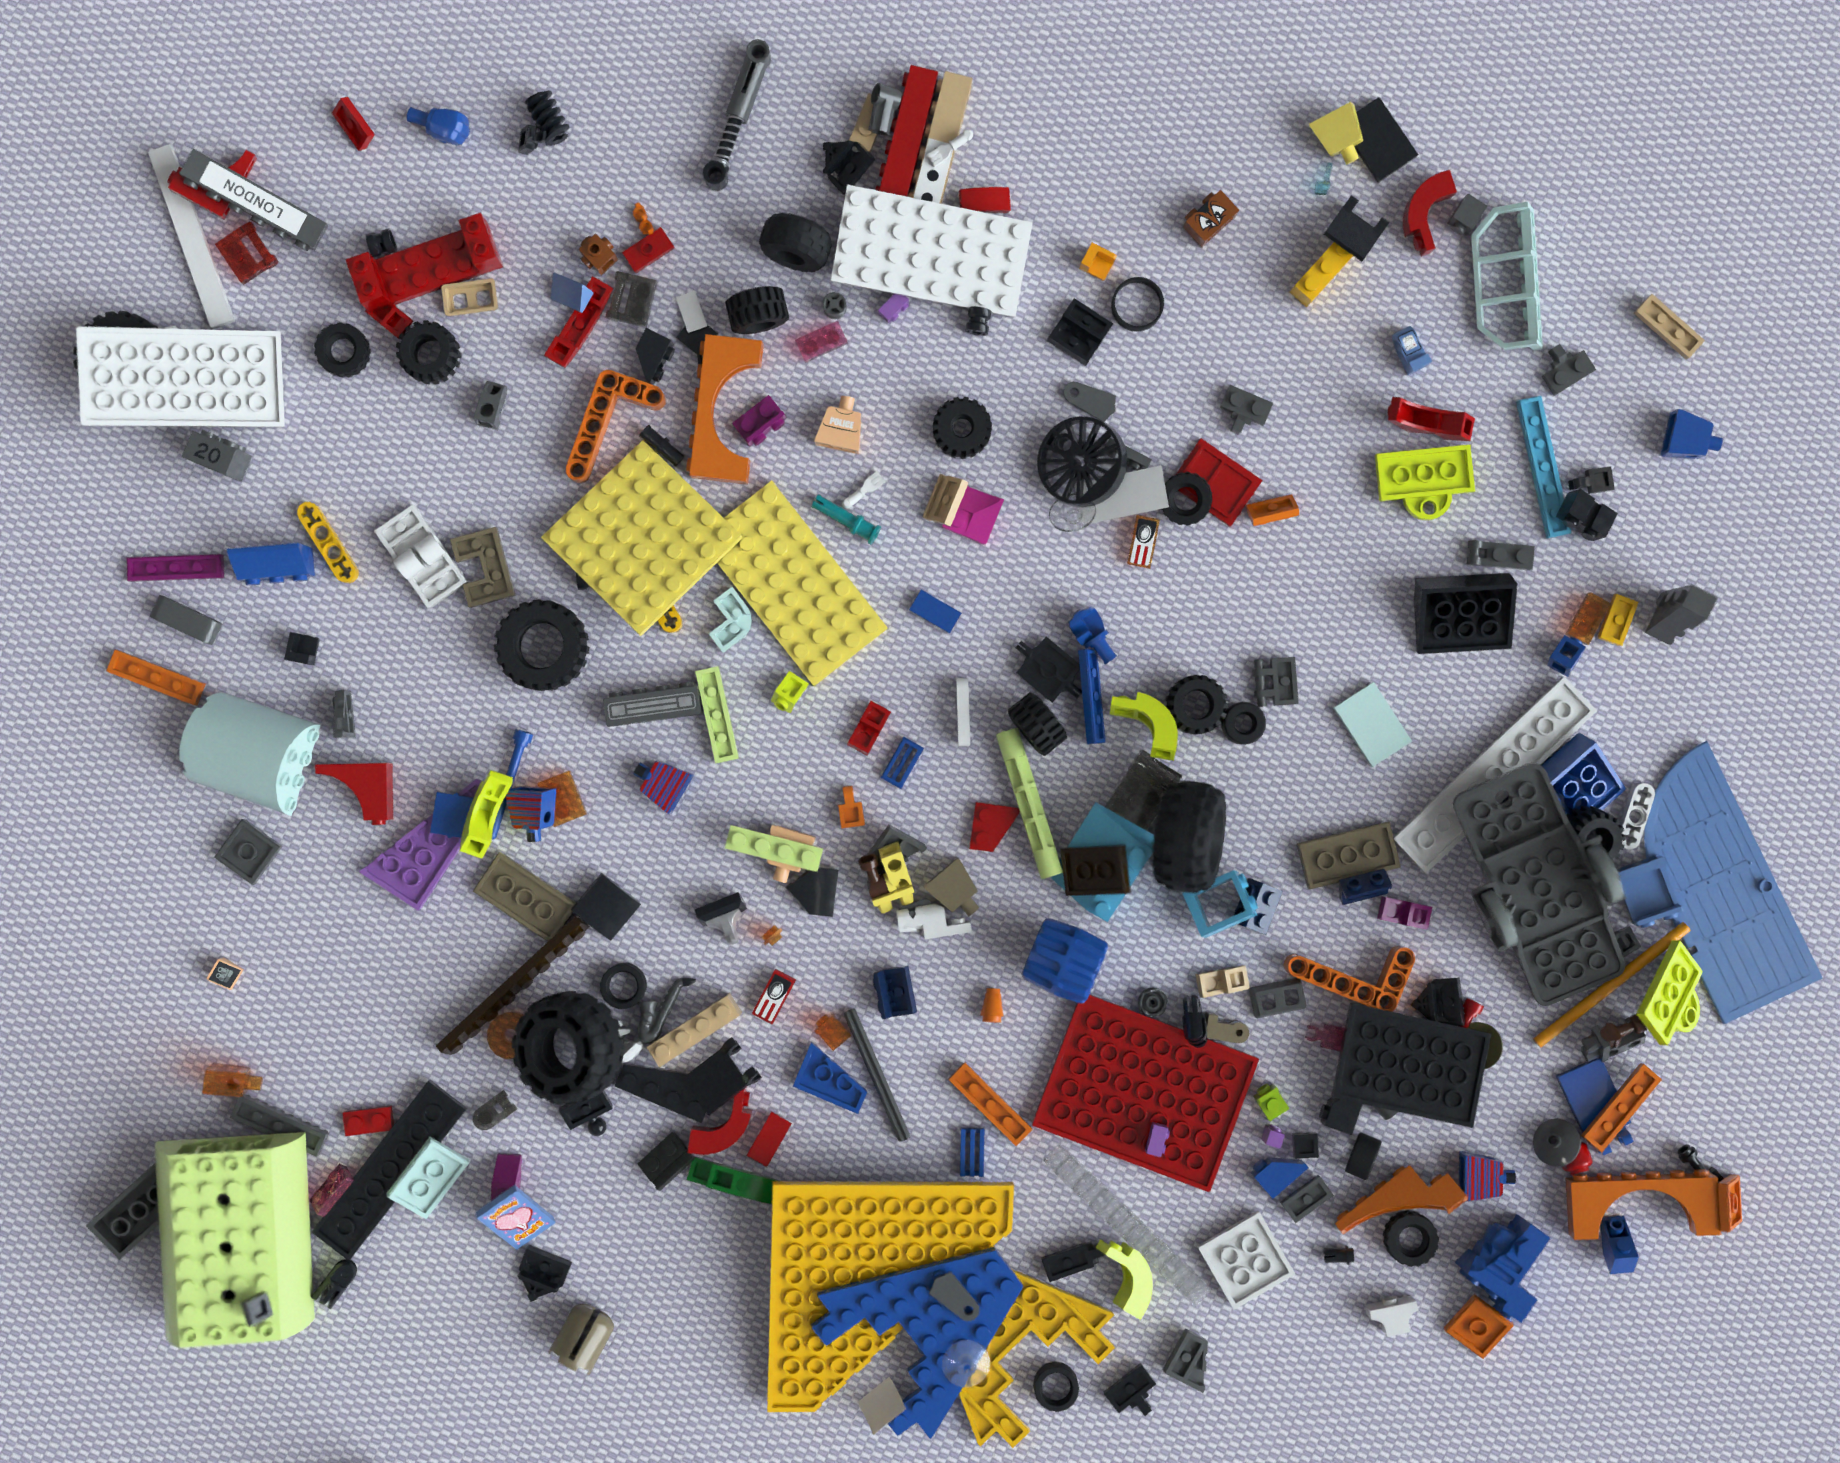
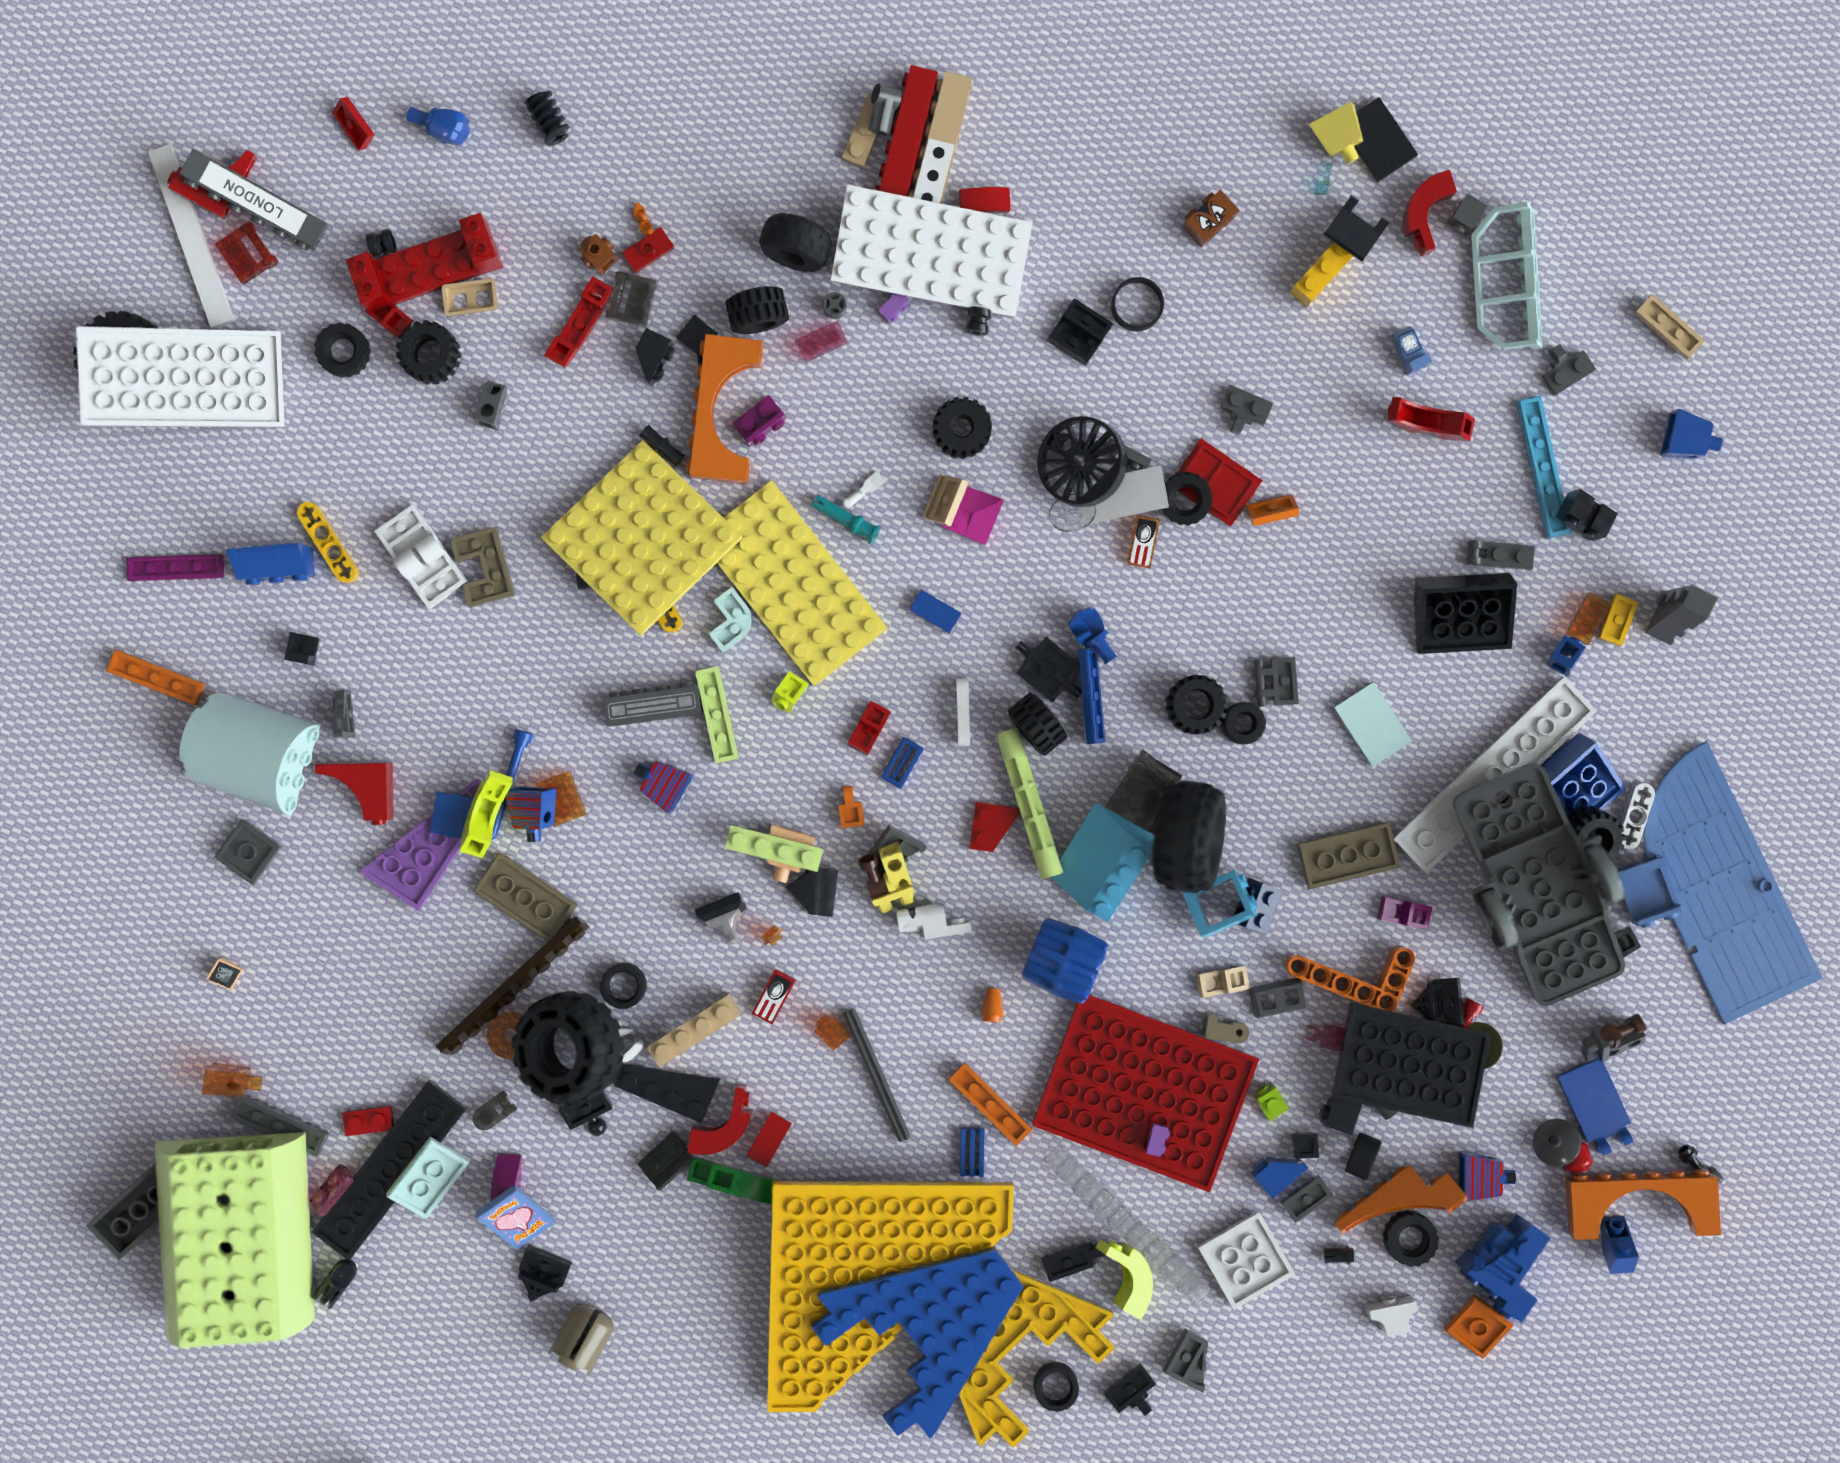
(185, 620): dark grey beam -> none
(217, 454): dark grey brick -> none
(257, 1308): plate -> none
(511, 636): black tyre -> none
(529, 139): black plate -> none
(570, 293): medium blue slope -> none
(603, 416): orange beam -> none
(606, 906): black slope -> none
(652, 1021): dark grey piece -> none
(691, 311): white sticker -> none
(719, 1078): black flag -> none
(738, 111): piece -> none
(828, 1081): blue wing -> none
(840, 427): light nougat torso -> none
(846, 163): black slope -> none
(881, 1405): white sticker -> none
(894, 992): dark blue bracket -> none
(943, 152): white piece -> none
(954, 888): dark tan torso -> none
(954, 1296): dark grey piece -> none
(966, 1353): clear dish -> none
(1091, 400): dark grey piece -> none
(1095, 870): dark brown tile -> none
(1097, 261): light orange panel -> none
(1155, 717): neon yellow arch -> none
(1159, 1005): dark grey plate -> none
(1194, 1021): black arm -> none
(1273, 1136): medium lavender piece -> none
(1364, 886): dark blue bracket -> none
(1425, 477): neon yellow plate -> none
(1596, 481): black plate -> none
(1611, 985): light orange piece -> none
(1621, 1107): orange plate -> none
(1671, 997): neon yellow plate -> none
(1730, 1202): orange plate -> none

